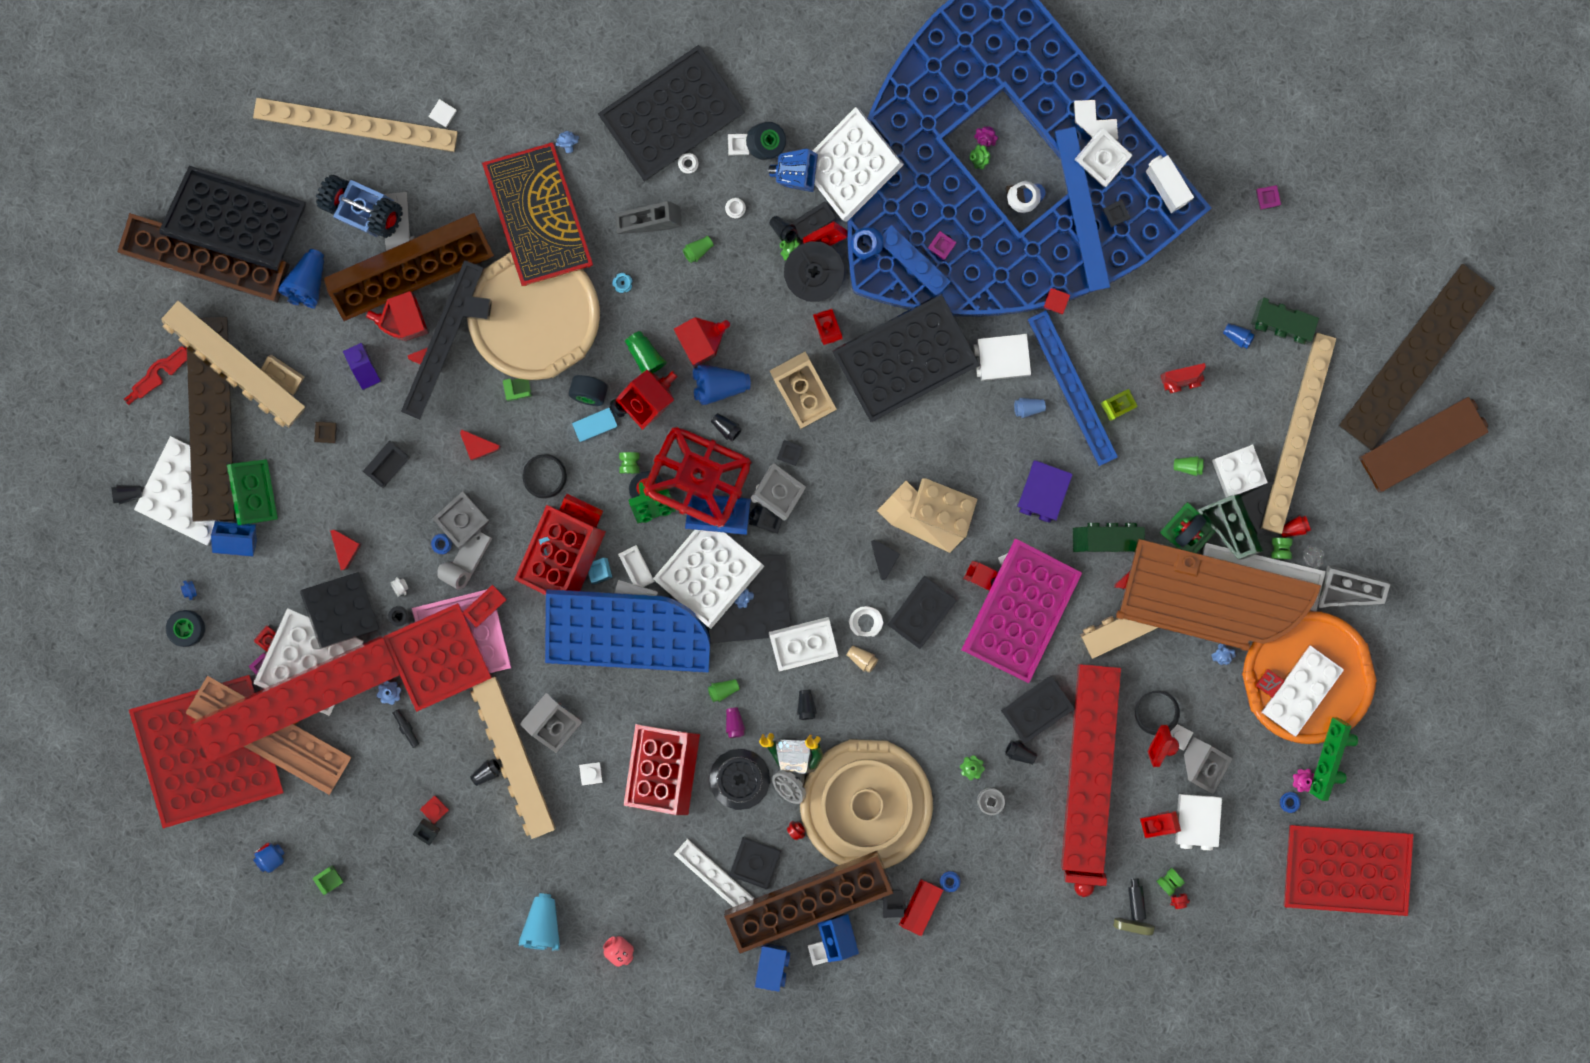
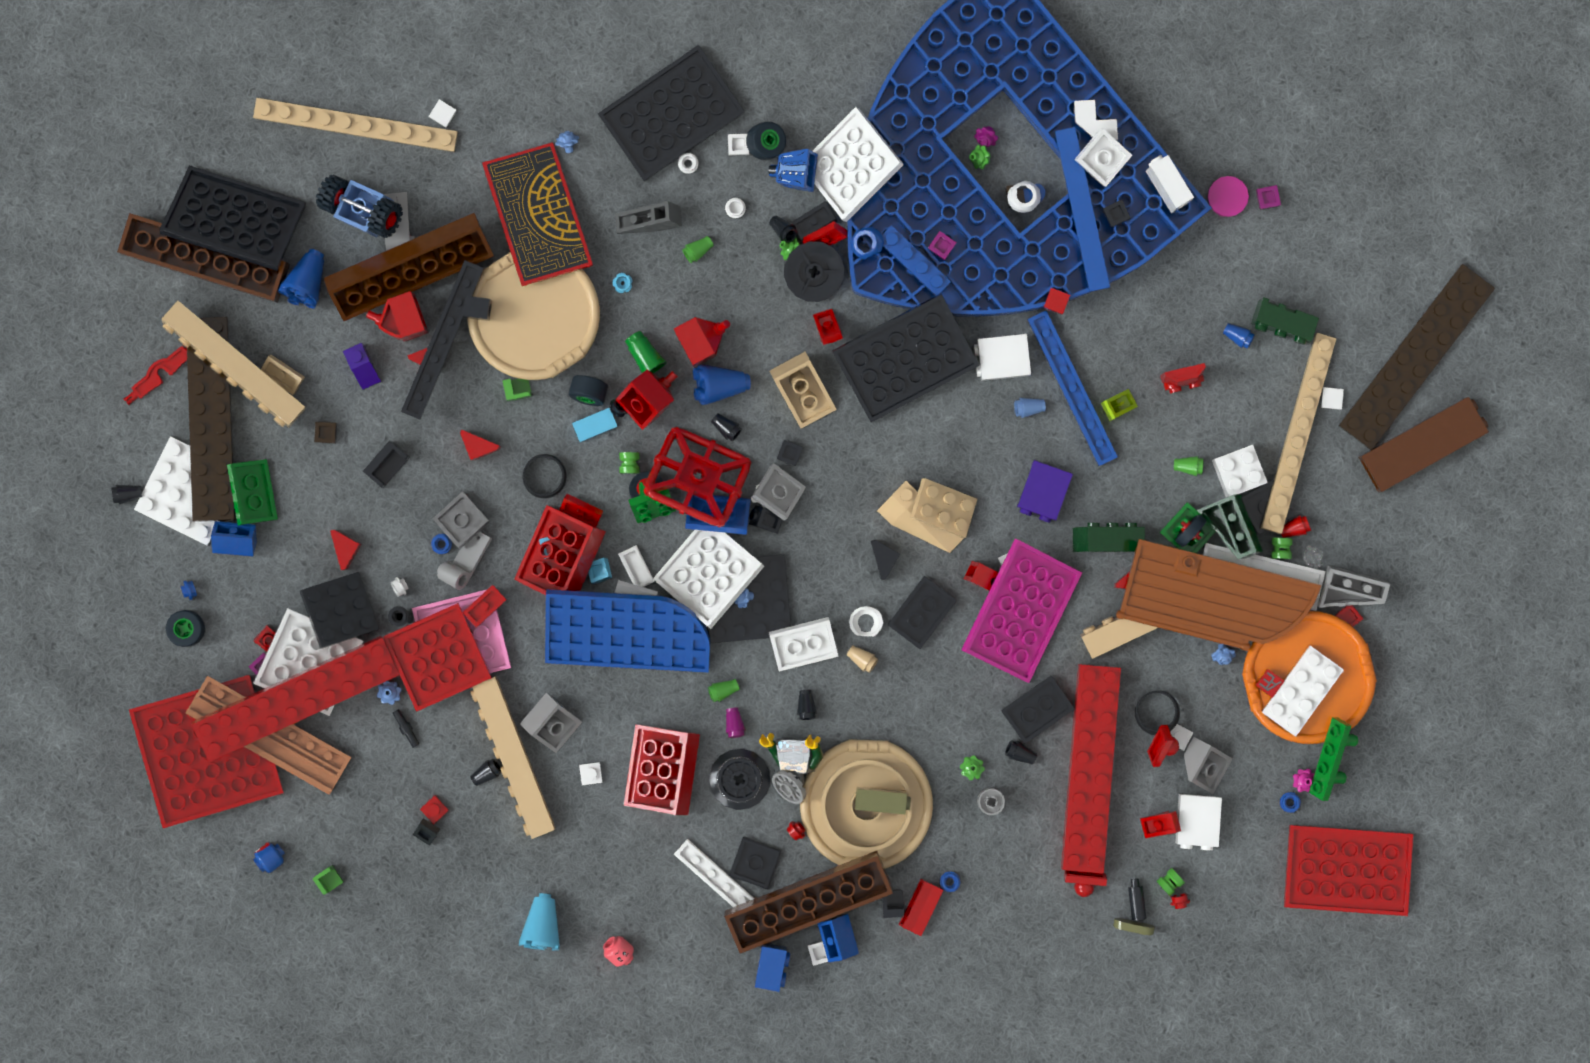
(882, 800): none -> olive brick
(1228, 196): none -> dark pink tile
(1332, 398): none -> white tile
(1349, 615): none -> red tile

